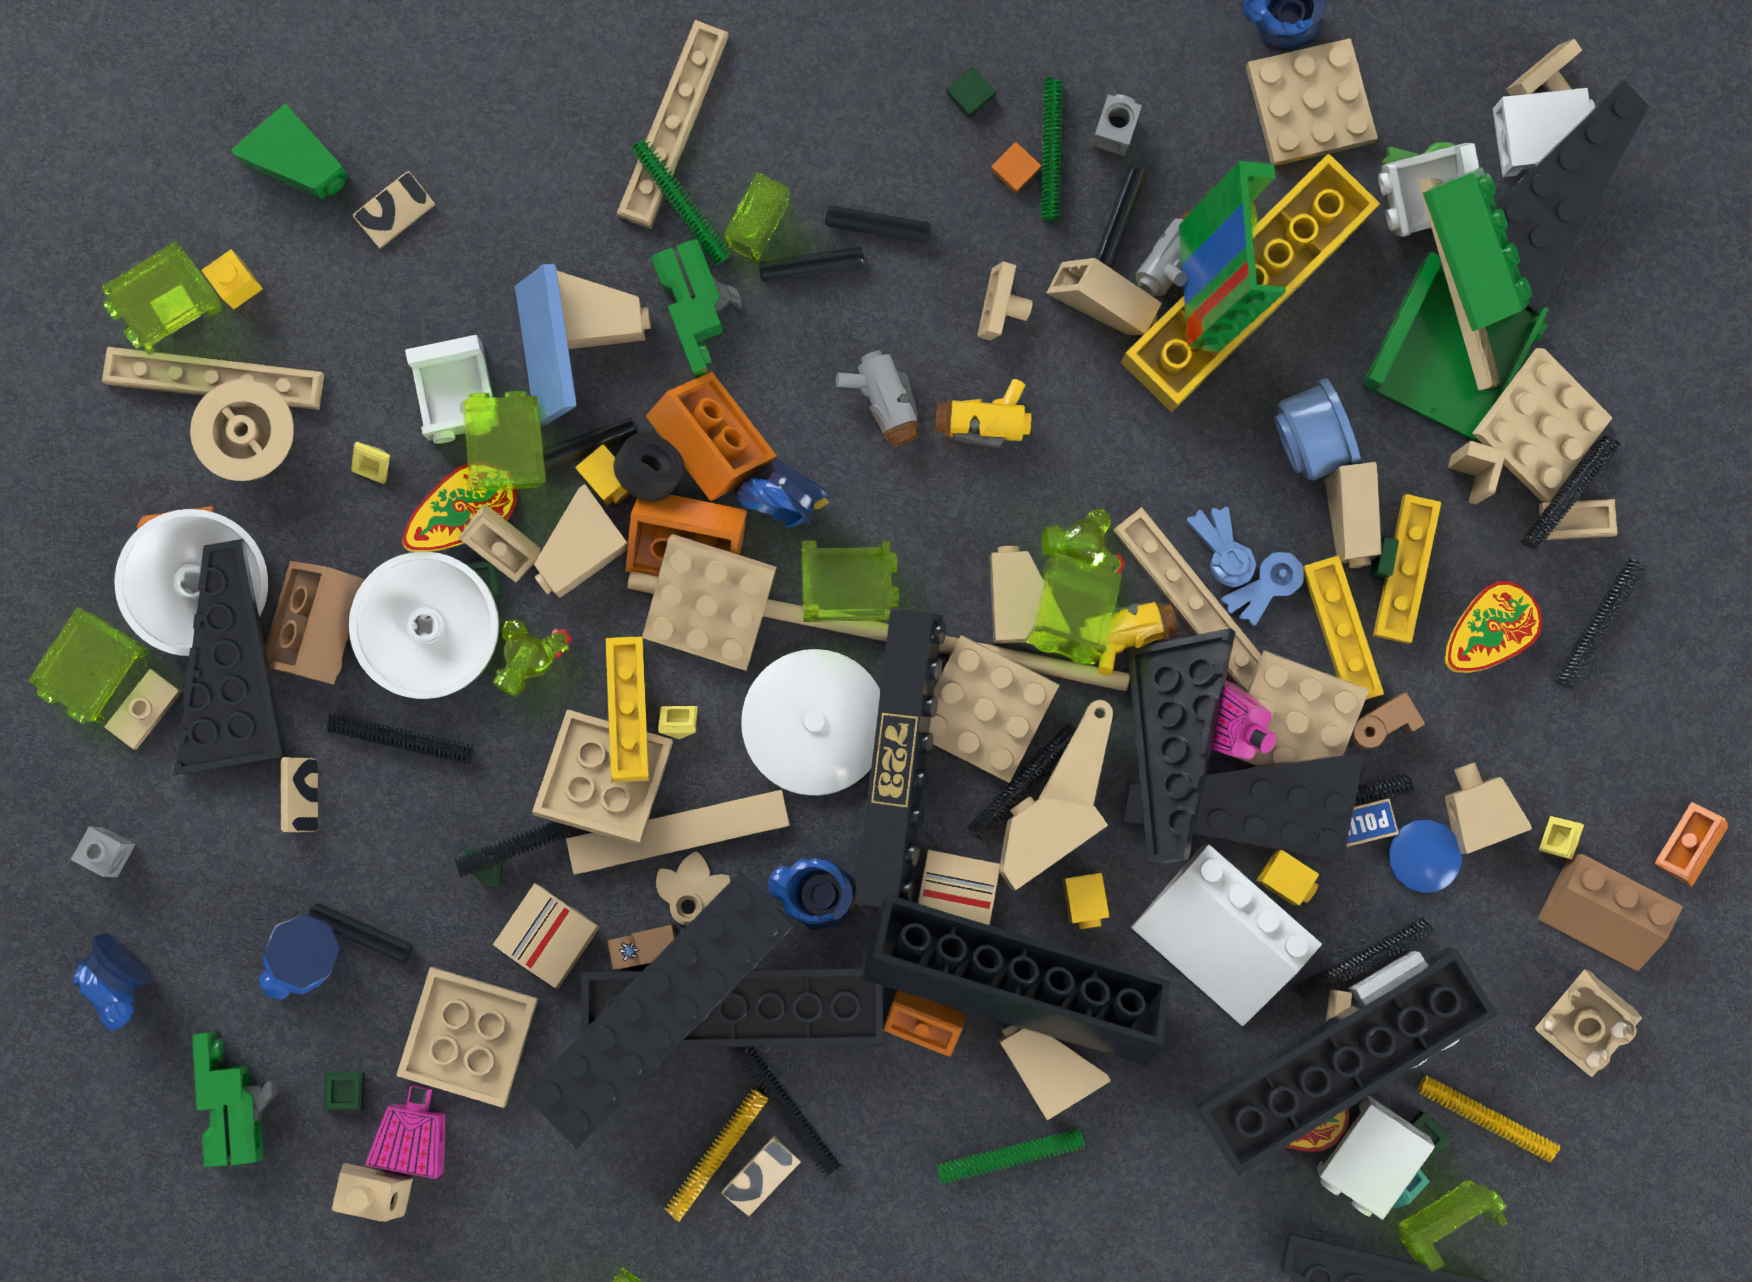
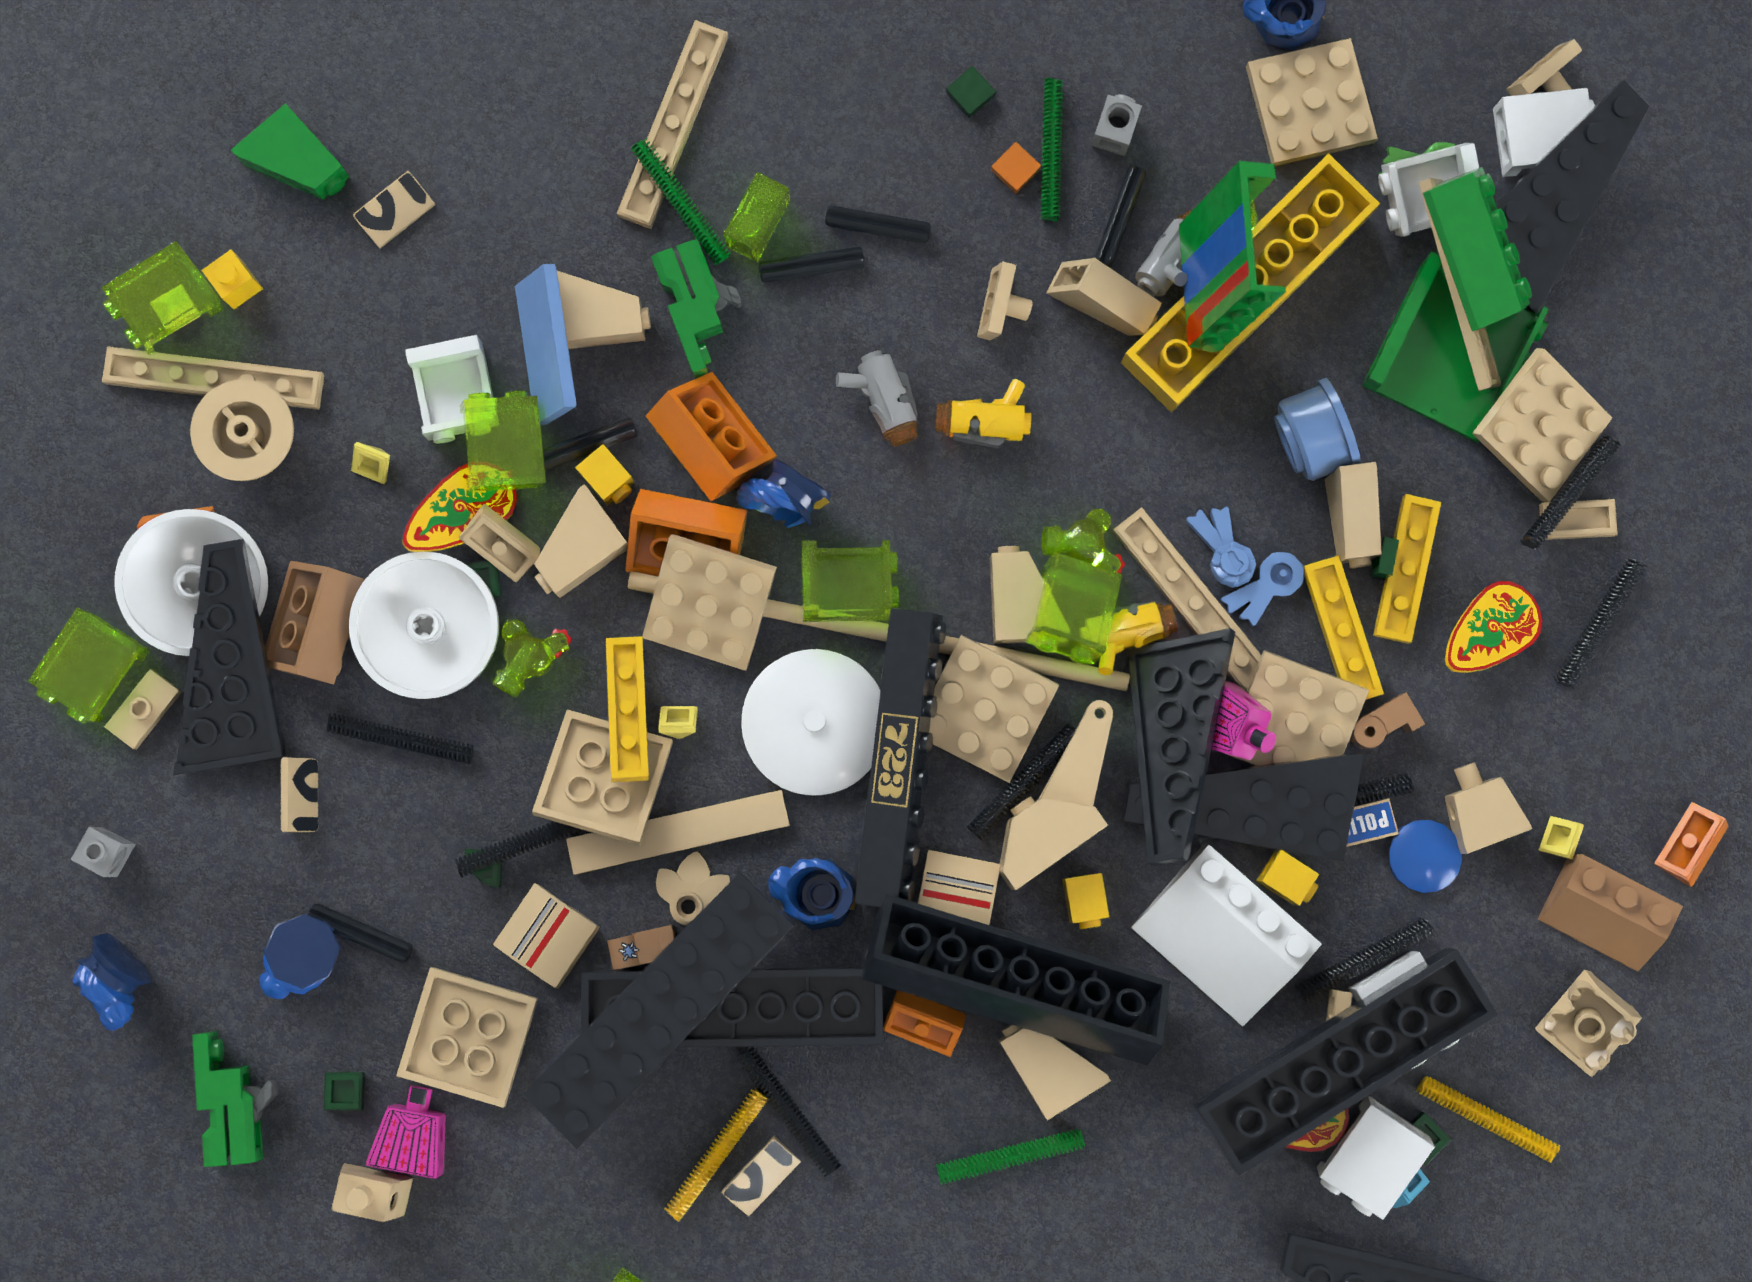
(641, 480): black tyre -> none
(1446, 1215): clear neon green panel -> none
(1483, 463): tan panel -> none

